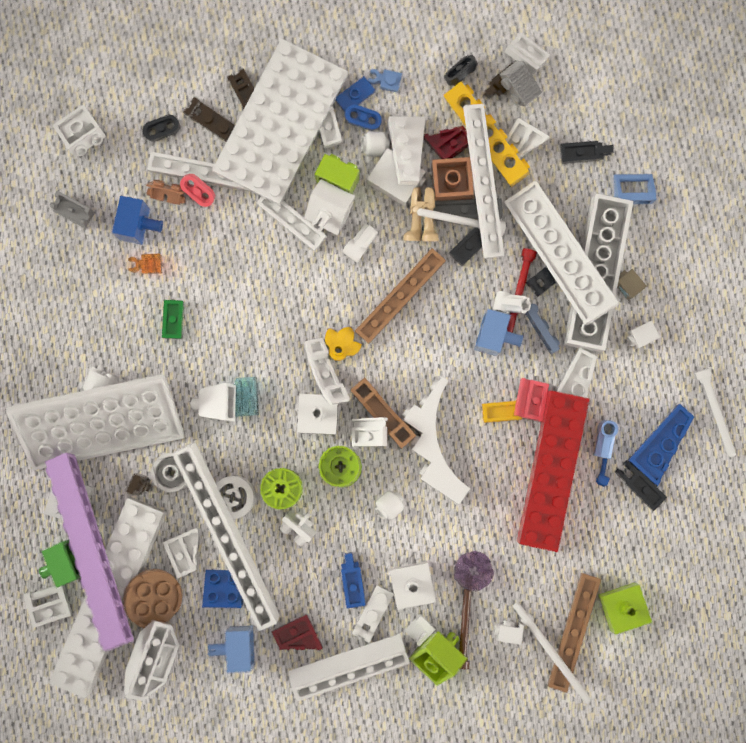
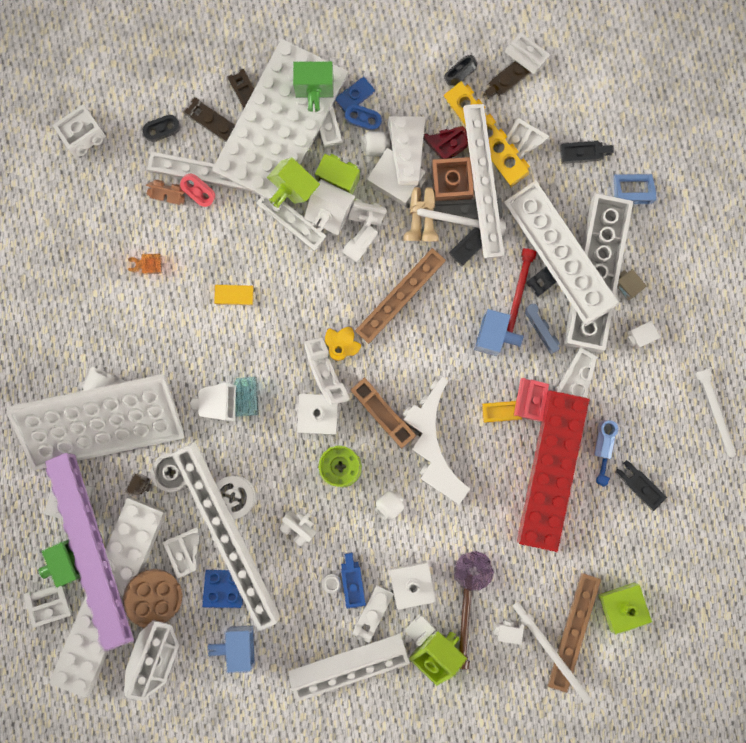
(72, 209): light grey hinge -> none
(133, 220): blue brick -> none
(172, 319): green plate -> none
(234, 294): none -> yellow tile
(285, 477): lime wheel -> none
(291, 182): none -> lime brick
(297, 635): dark red wing -> none
(313, 82): none -> bright green brick
(331, 583): none -> white plate
(366, 213): none -> white hips
(369, 432): white plate -> none
(389, 79): medium blue plate -> none
(511, 303): white piece -> none
(520, 83): light grey brick -> none
(658, 449): blue wing -> none

